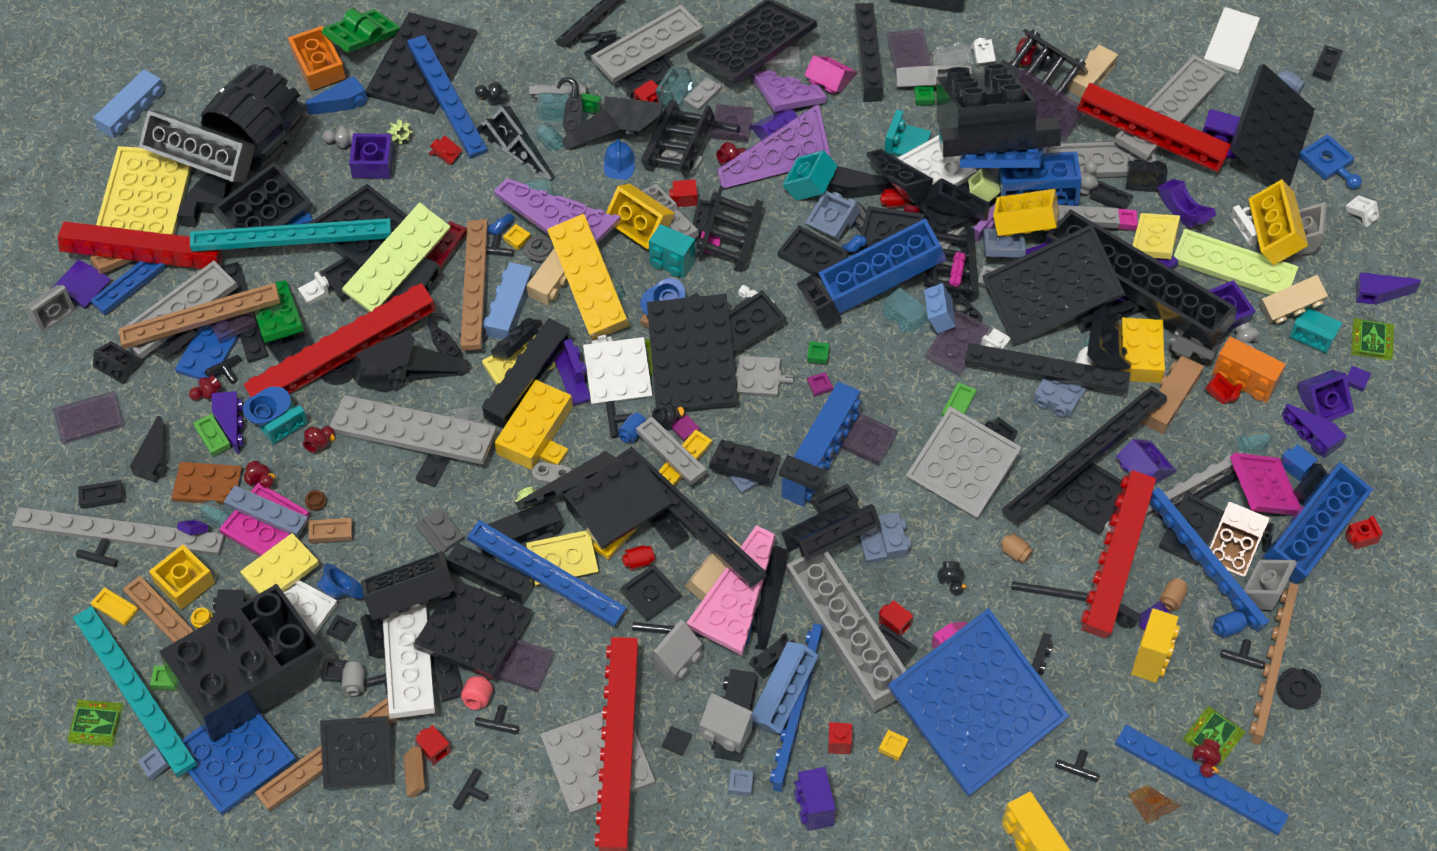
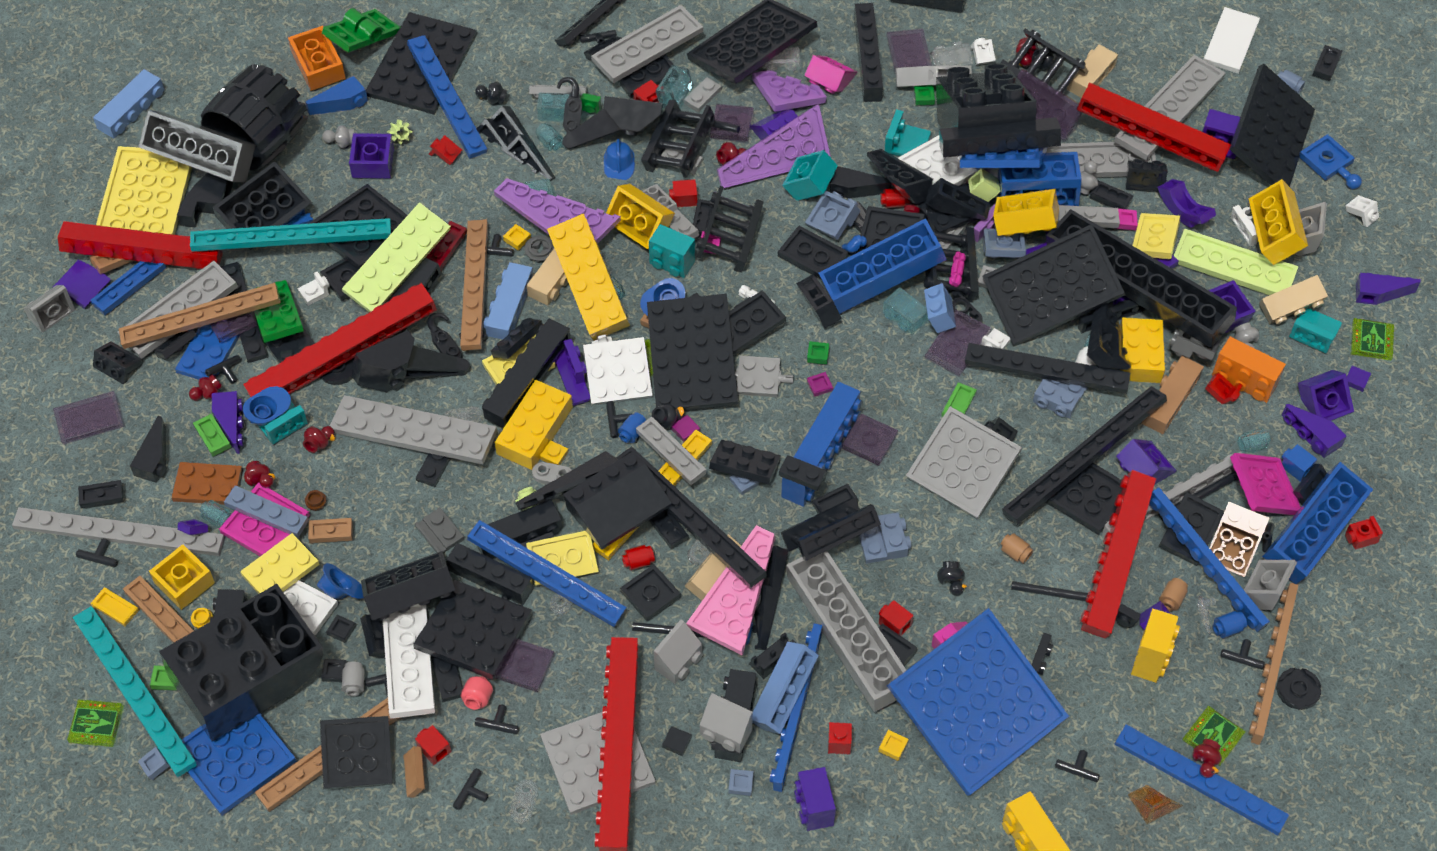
(501, 224): blue arm -> none

